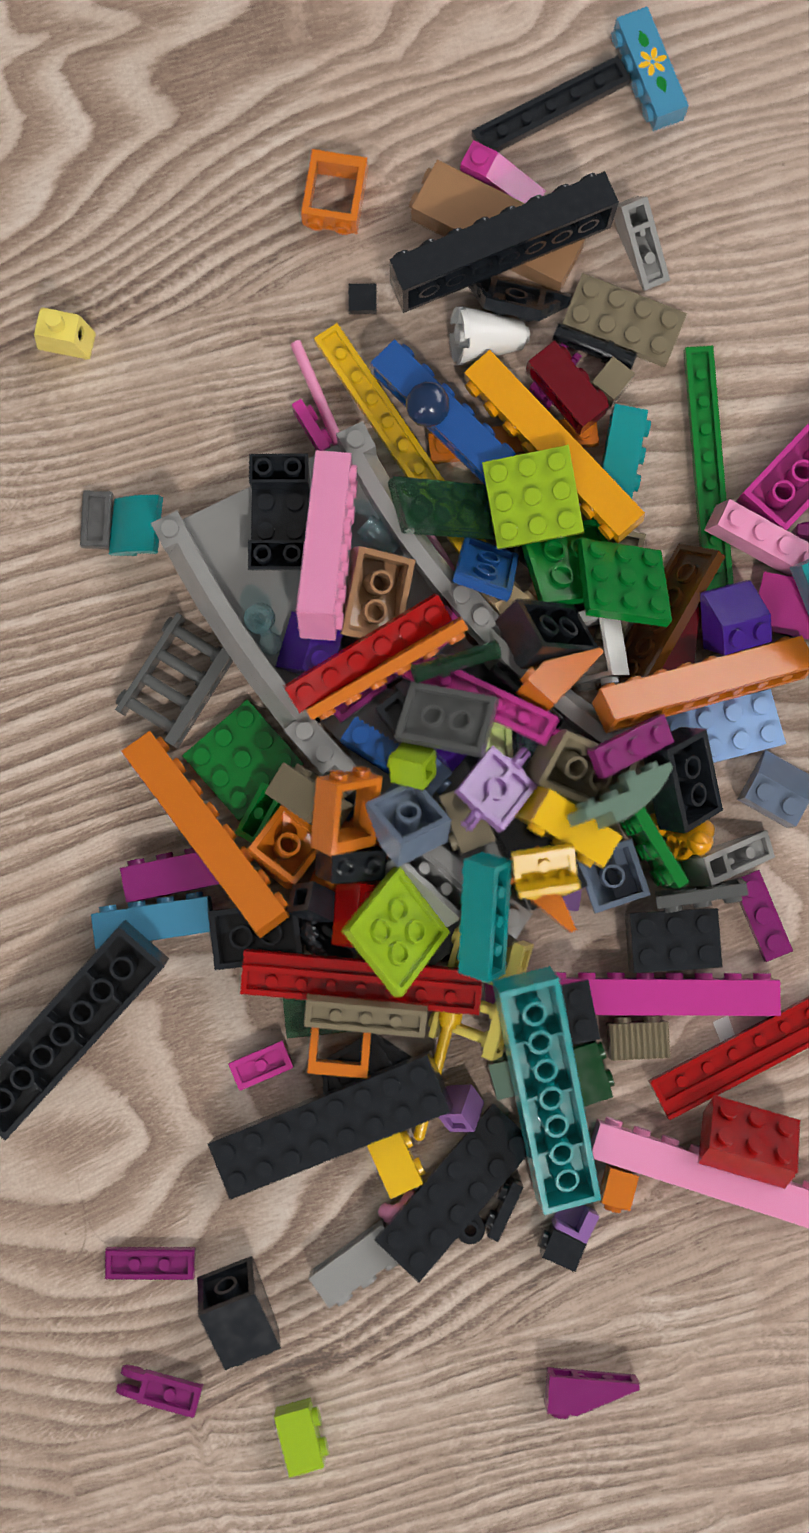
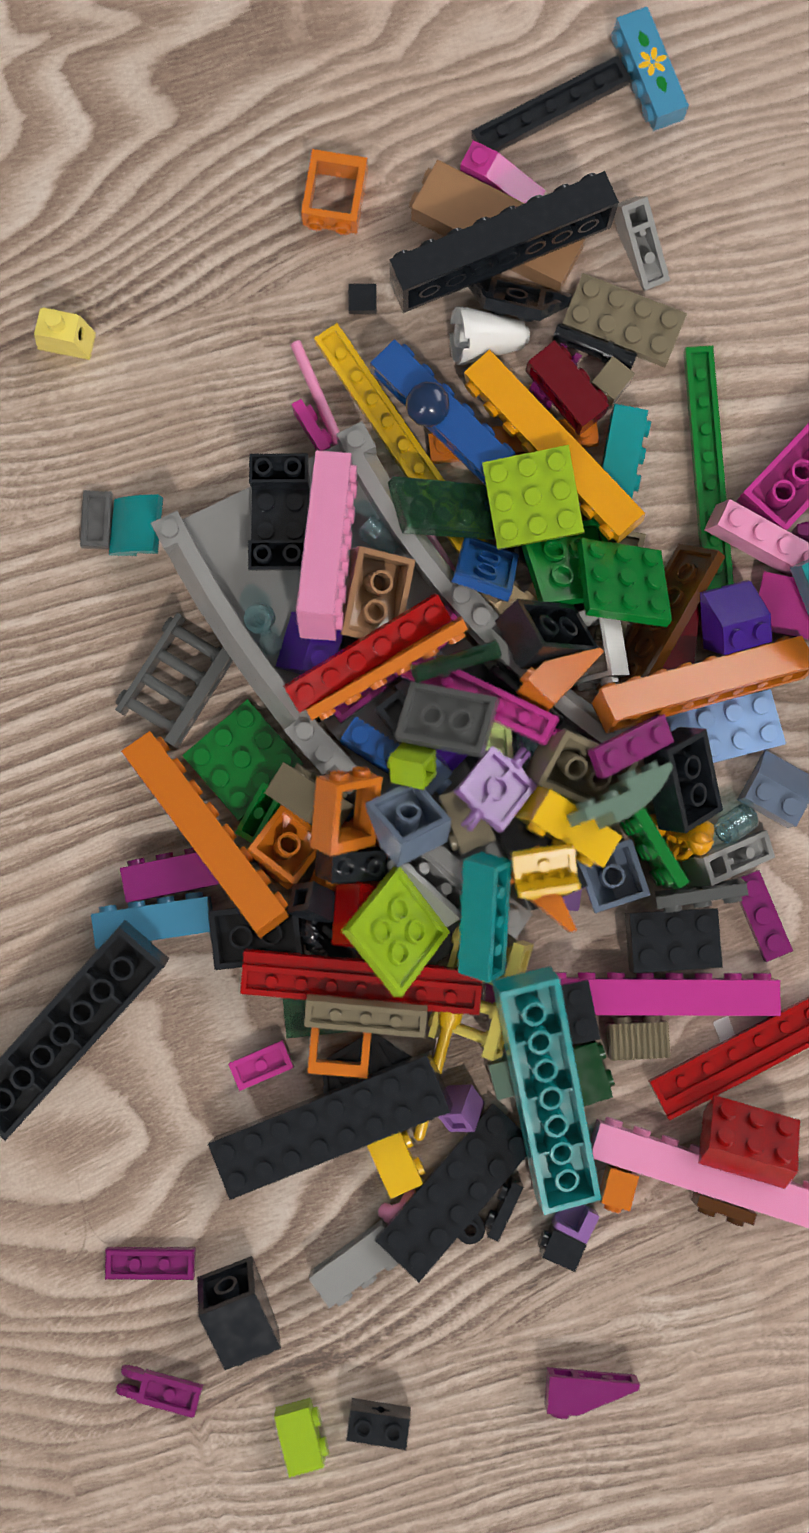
(378, 1424): none -> black brick
(735, 1214): none -> reddish brown plate
(736, 823): none -> clear light blue brick

